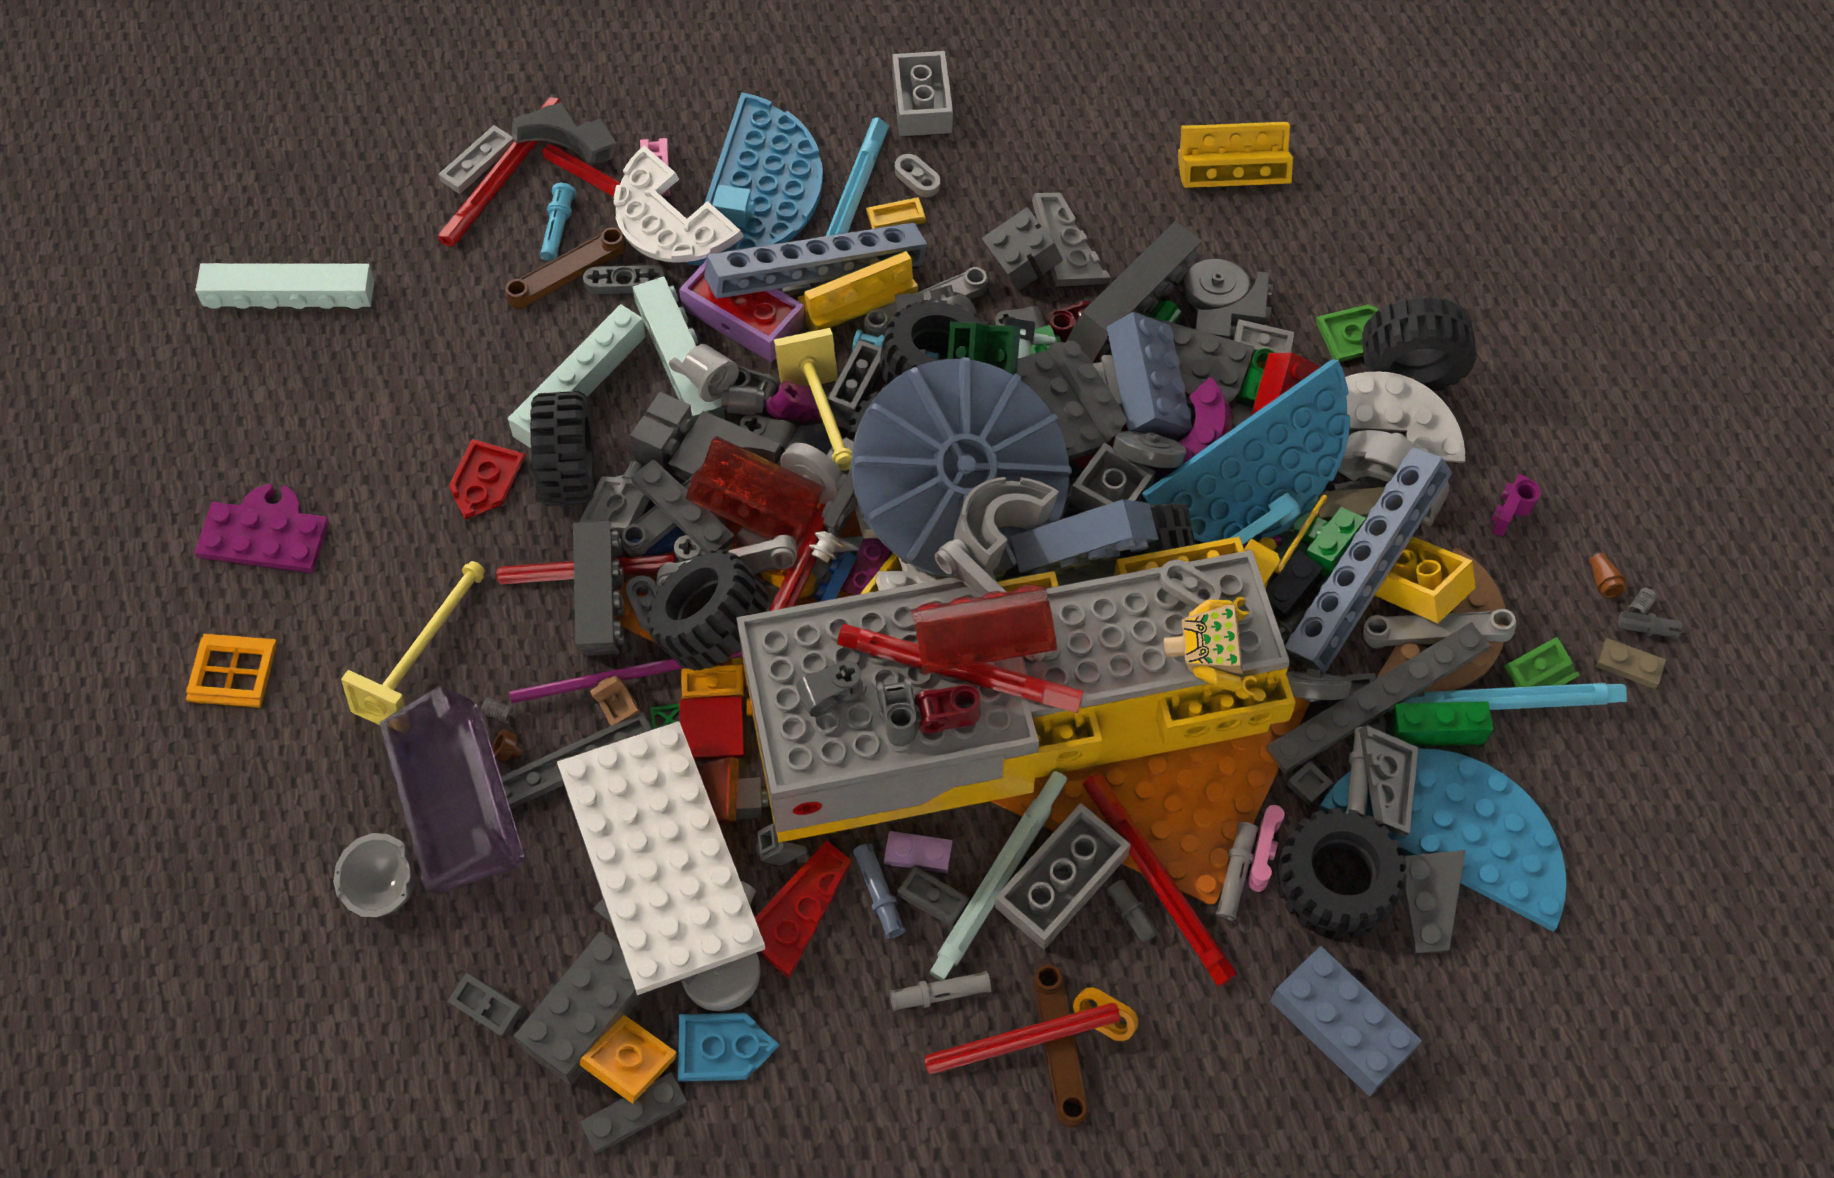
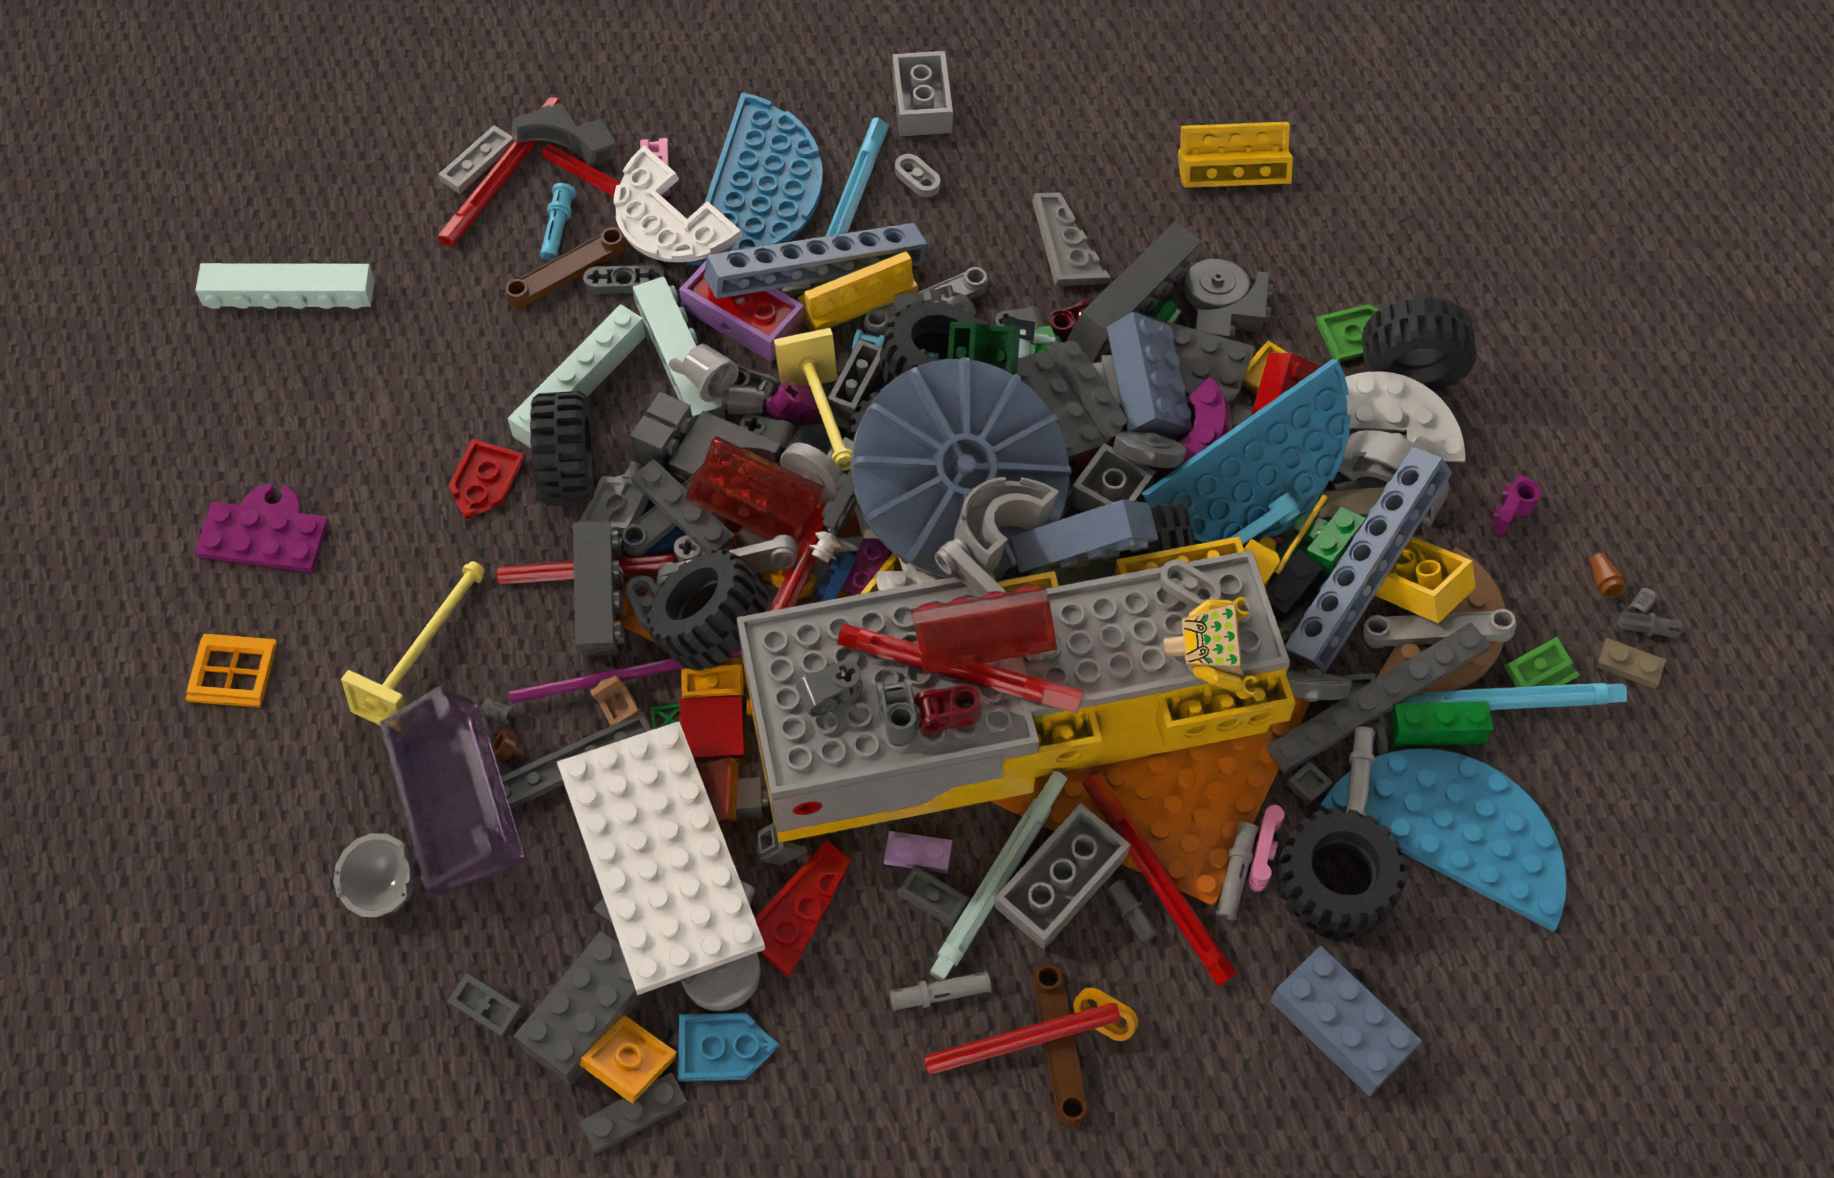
(734, 204): medium azure brick -> none
(883, 902): sand blue pin -> none
(896, 213): yellow tile -> none
(1016, 242): dark grey piece -> none
(1253, 378): green piece -> none
(1264, 337): light grey plate -> none
(1390, 778): dark grey wing -> none
(1432, 898): dark grey wing -> none

